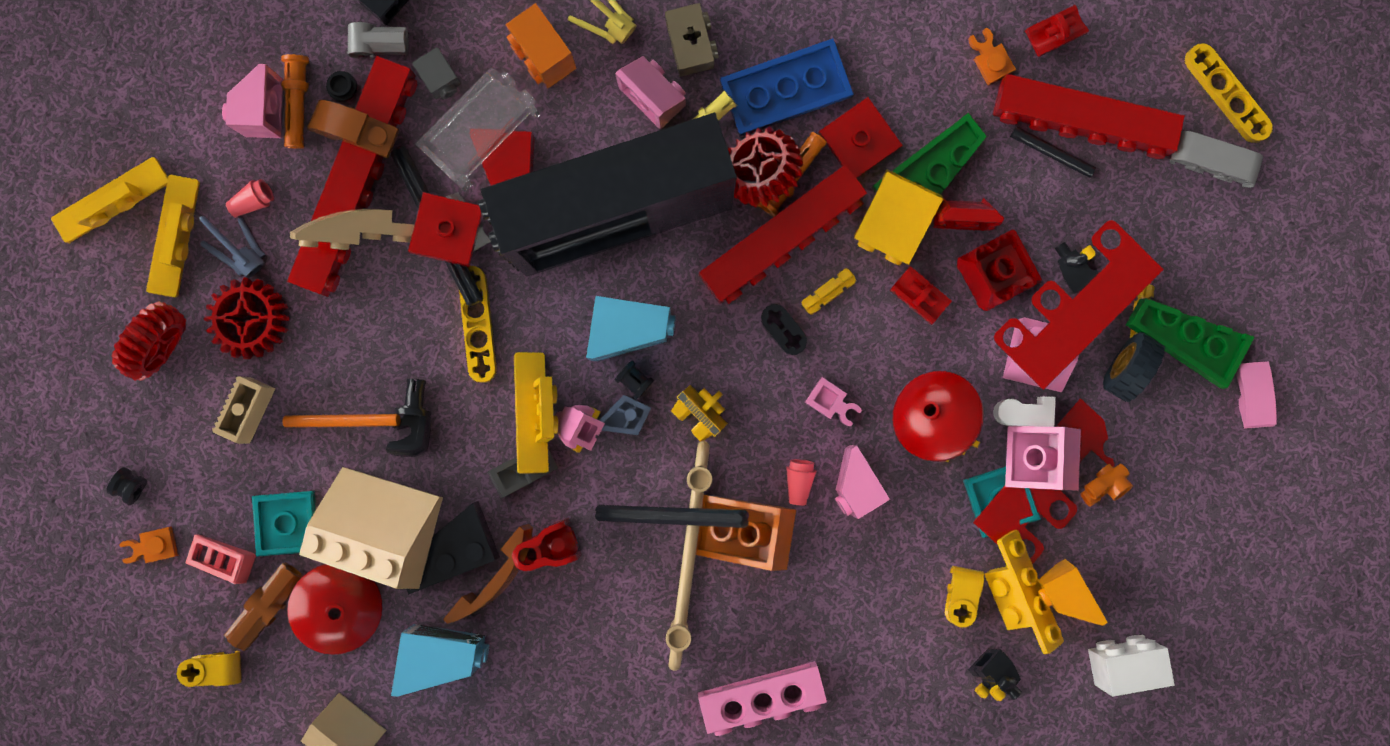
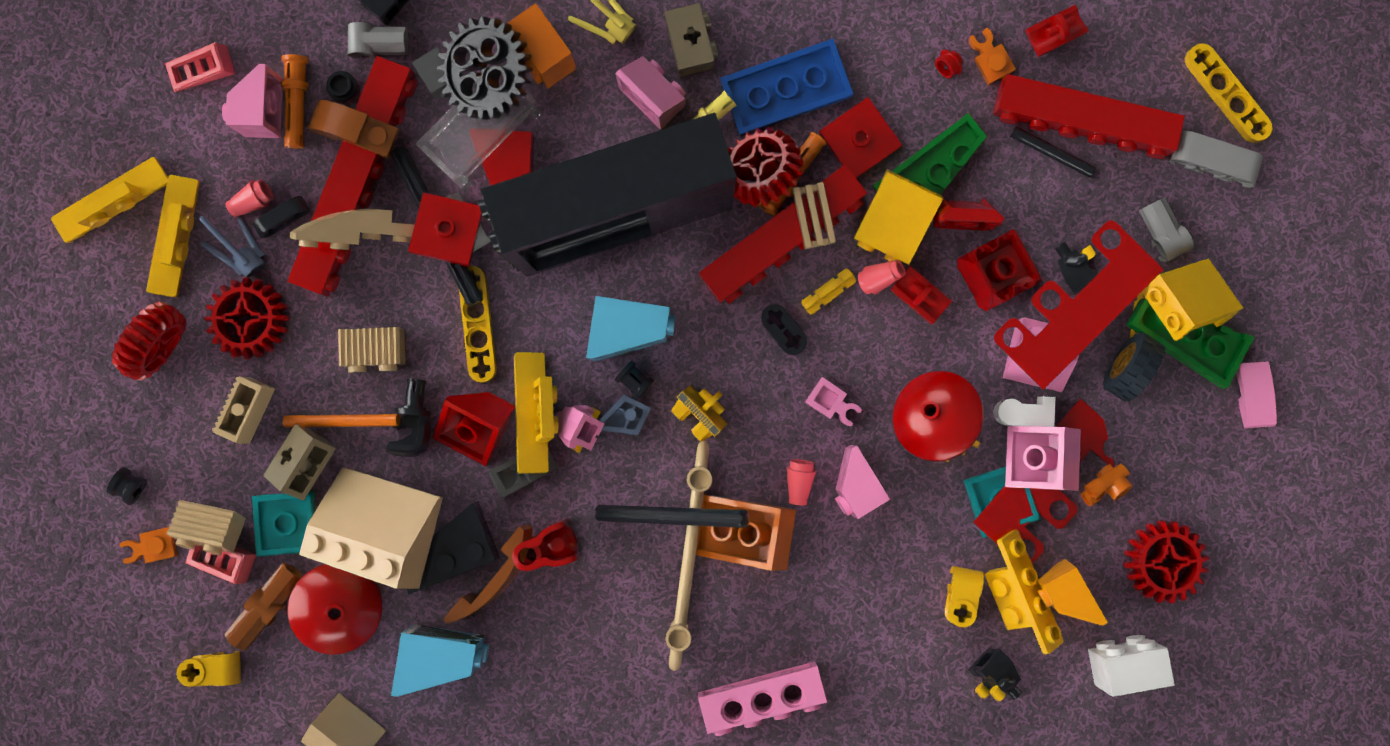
(206, 527): none -> tan brick
(217, 60): none -> coral slope
(281, 216): none -> black beam
(299, 462): none -> dark tan brick
(371, 348): none -> tan brick
(473, 424): none -> red slope
(478, 41): none -> black gear
(808, 190): none -> tan tile
(880, 276): none -> coral cone
(951, 60): none -> red plate
(1139, 563): none -> red gear
(1167, 234): none -> light grey piece
(1191, 298): none -> yellow panel

